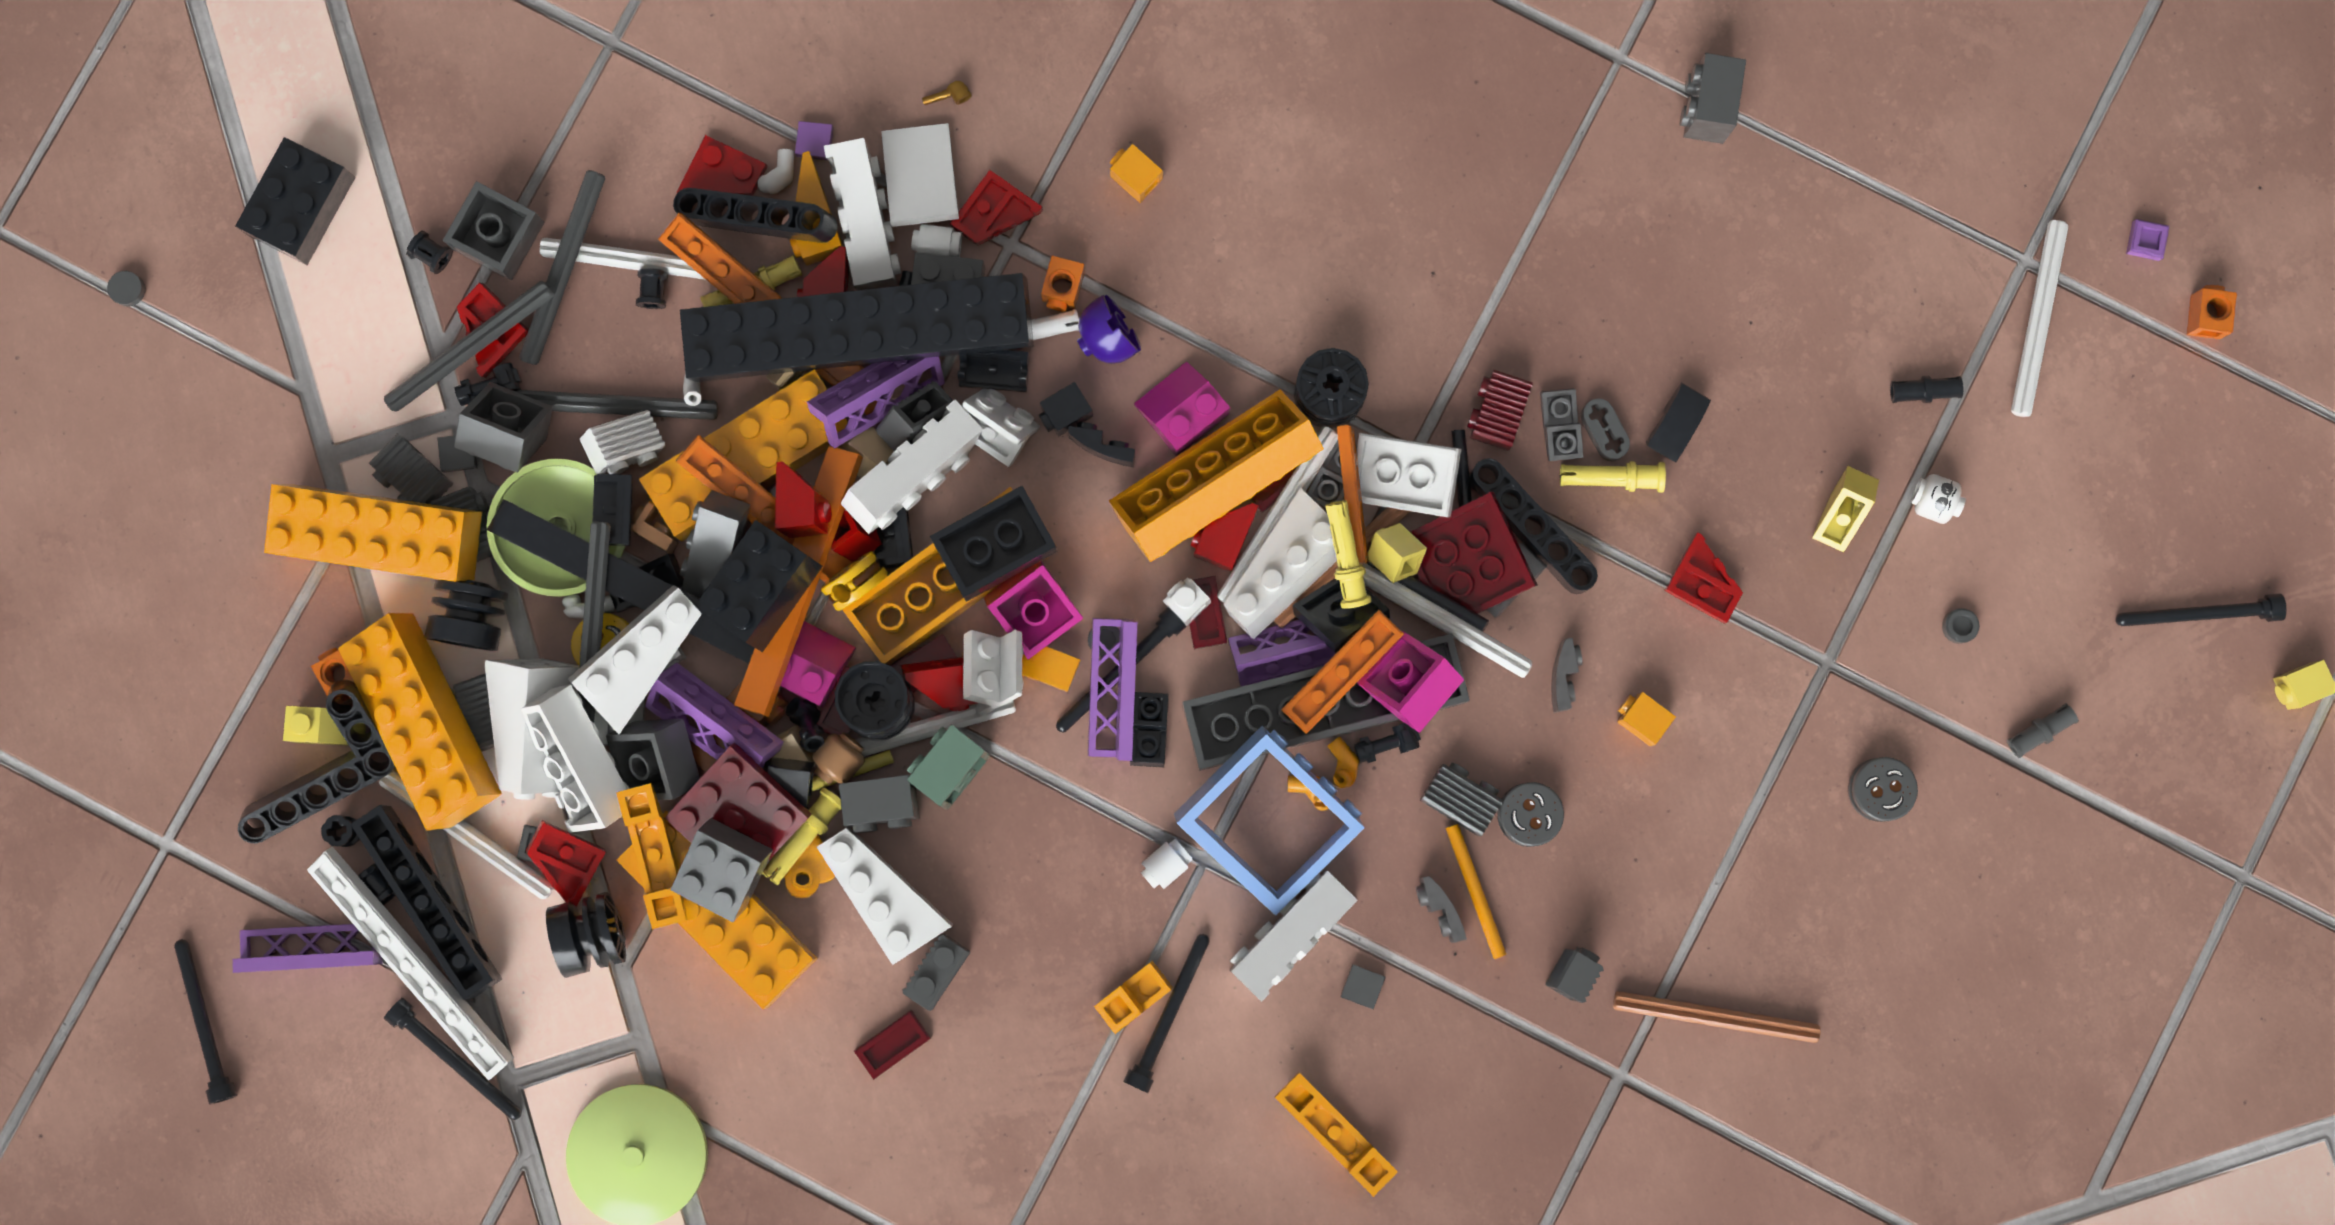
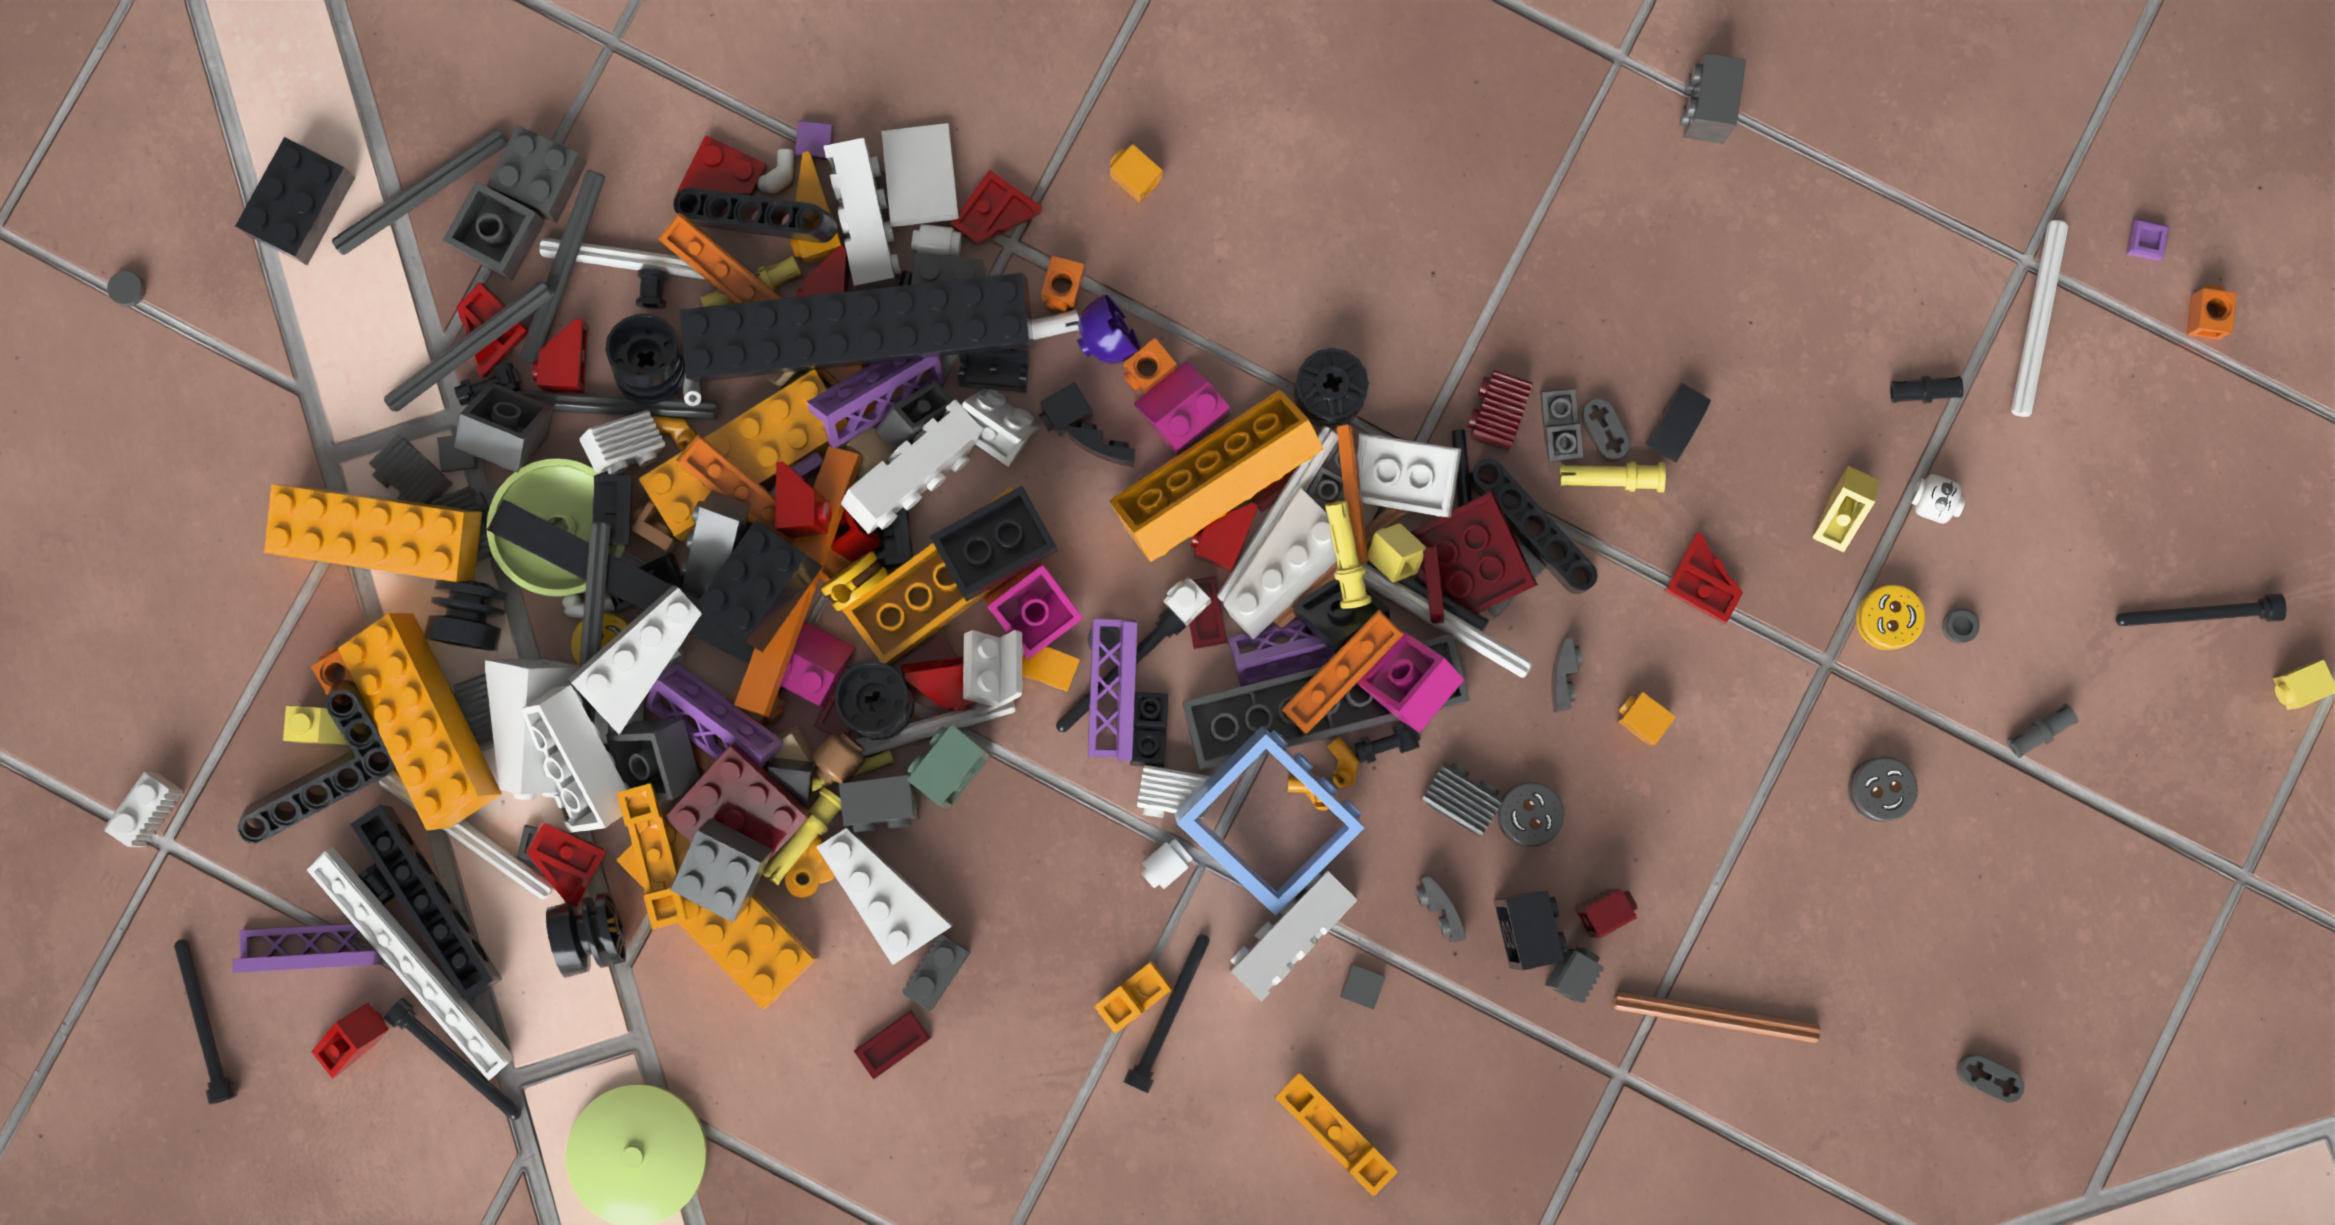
(143, 810): none -> white brick
(335, 823): black bush -> none
(350, 1039): none -> red slope
(419, 191): none -> dark grey axle
(429, 252): black bush -> none
(537, 173): none -> dark grey brick
(563, 360): none -> red slope
(645, 358): none -> black wheel
(677, 428): none -> light orange arm
(806, 716): black bar -> none
(809, 466): none -> medium lavender tile
(956, 90): pearl gold hand -> none
(1153, 353): none -> orange brick
(1167, 790): none -> white brick
(1433, 585): none -> dark red tile
(1476, 891): light orange bar -> none
(1530, 930): none -> black brick
(1607, 912): none -> dark red brick
(1890, 617): none -> yellow head
(1994, 1071): none -> dark grey beam

